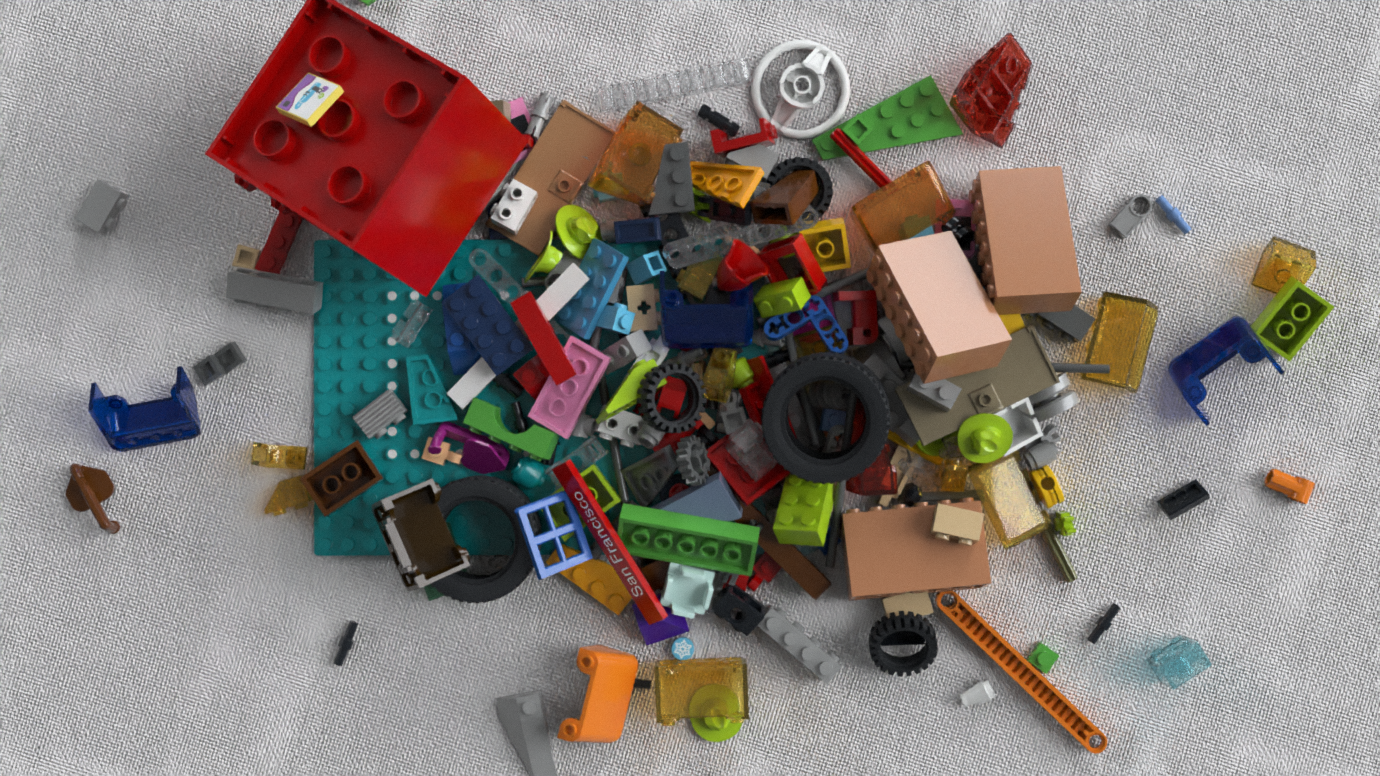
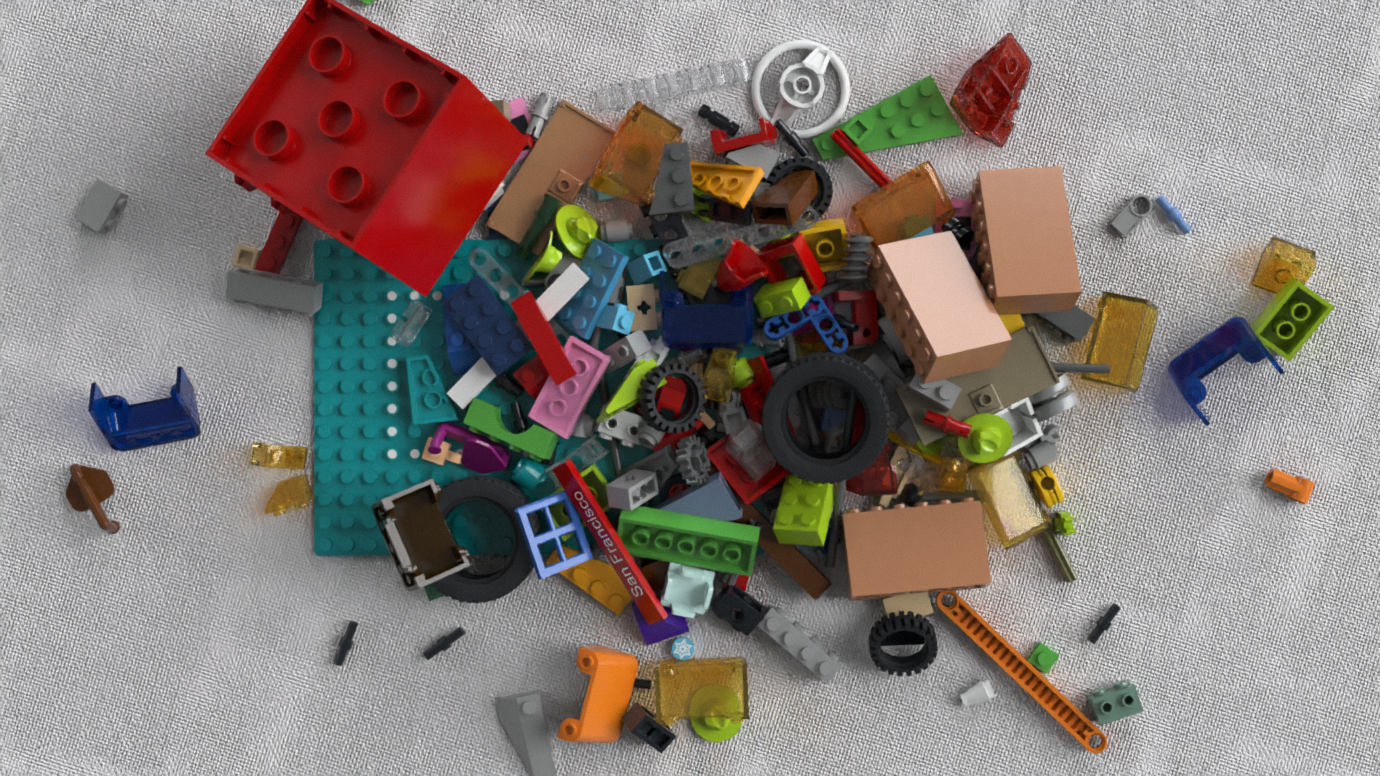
(220, 363): dark grey slope -> none
(309, 99): tile -> none
(341, 478): reddish brown brick -> none
(381, 414): light grey brick -> none
(444, 643): none -> black bar
(513, 206): white brick -> none
(542, 217): none -> clear green pin
(632, 489): none -> light grey brick
(637, 230): dark blue tile -> none
(644, 725): none -> black brick
(765, 568): red plate -> none
(791, 138): none -> black bar
(844, 323): none -> black bar
(856, 257): none -> dark grey piece
(947, 424): none -> red pin
(956, 524): tan brick -> none
(1114, 702): none -> sand green brick
(1178, 661): clear light blue brick -> none
(1183, 499): black plate -> none

